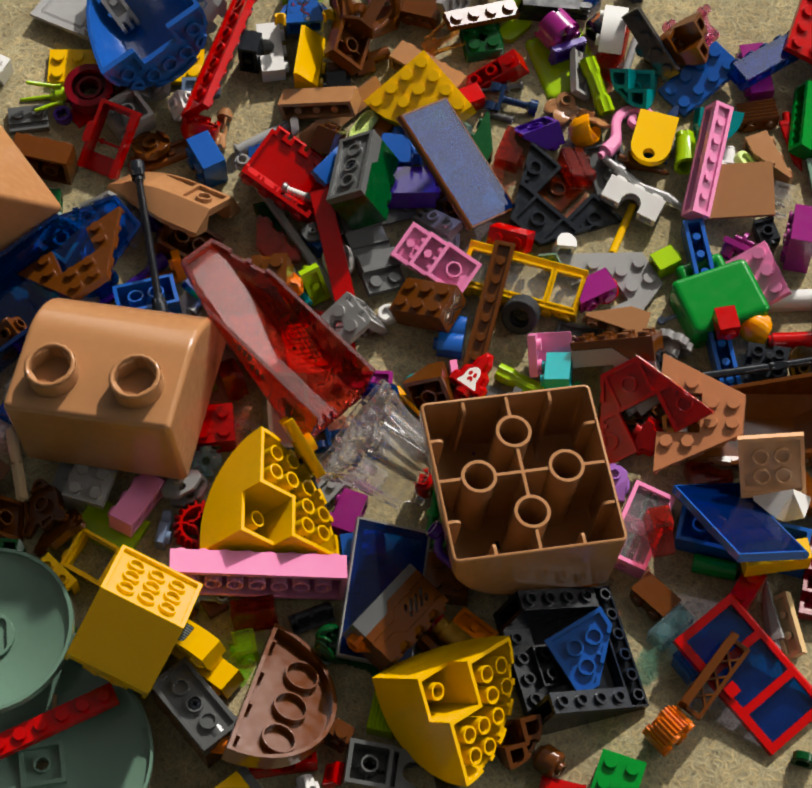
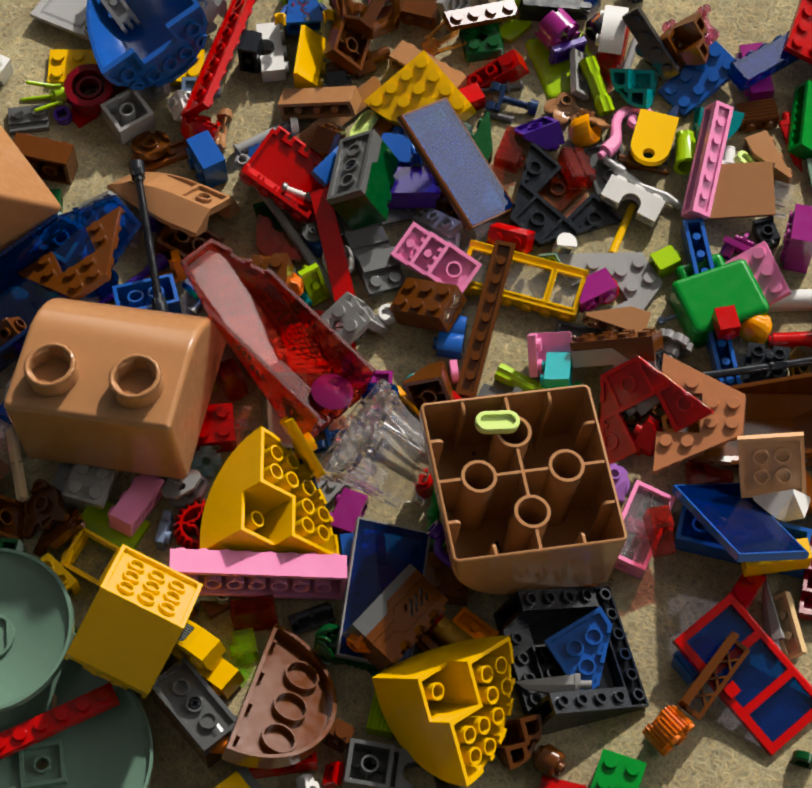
(100, 163): red piece -> none
(332, 392): none -> magenta dish
(473, 378): red rock -> none
(497, 422): none -> yellowish green tile
(518, 326): black tyre -> none
(556, 684): none -> light grey bar
(653, 597): reddish brown brick -> none
(670, 628): clear light blue brick -> none
(714, 567): green piece -> none

